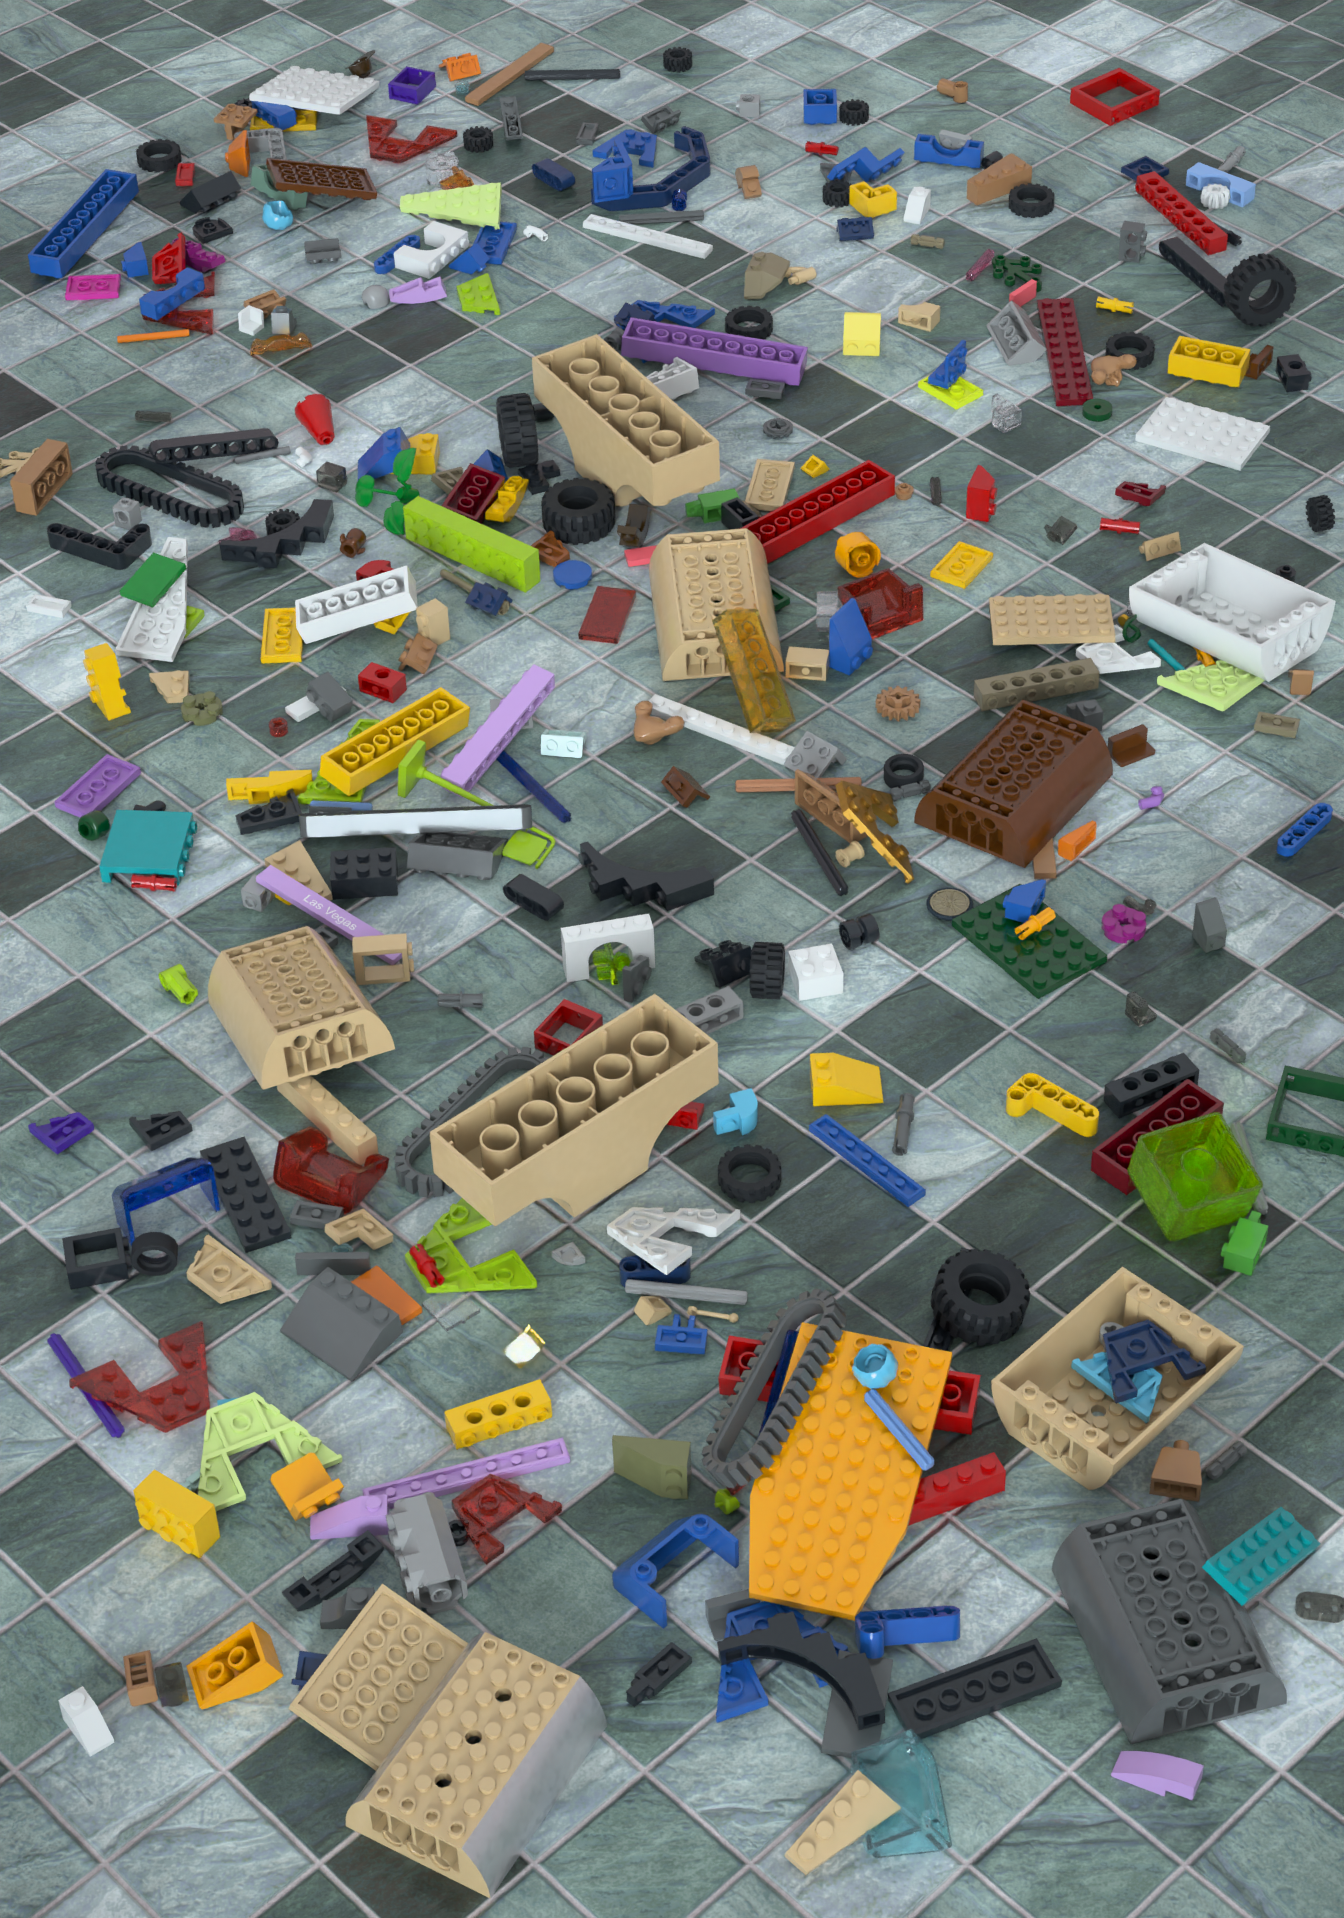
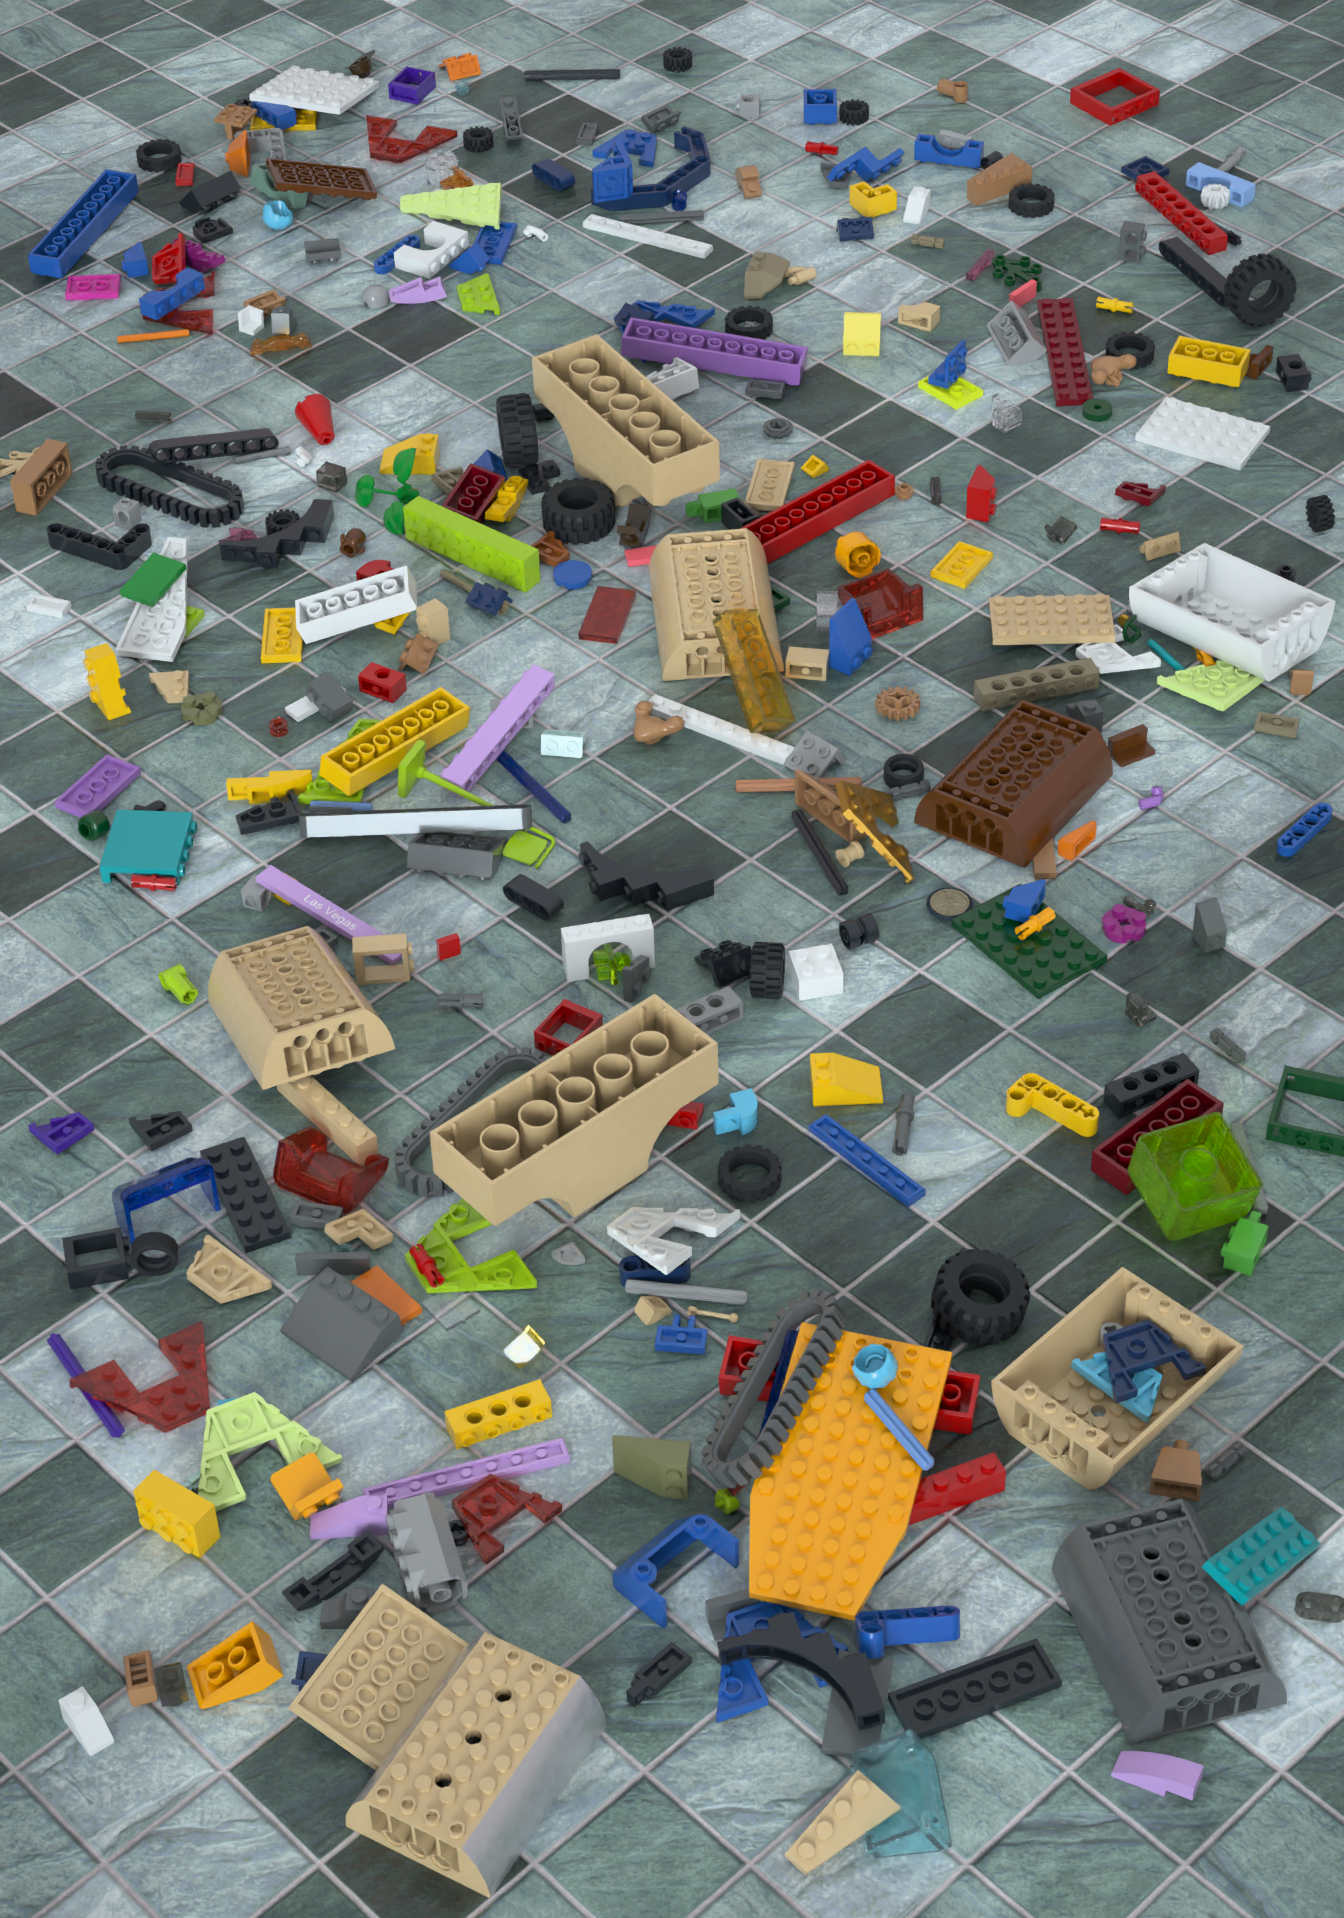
(298, 864): tan wing -> none
(364, 873): black brick -> none
(380, 456): blue slope -> none
(448, 946): none -> red tile
(509, 74): medium nougat tile -> none
(615, 338): dark grey wheel -> none
(683, 786): reddish brown panel -> none
(836, 193): black tyre -> none

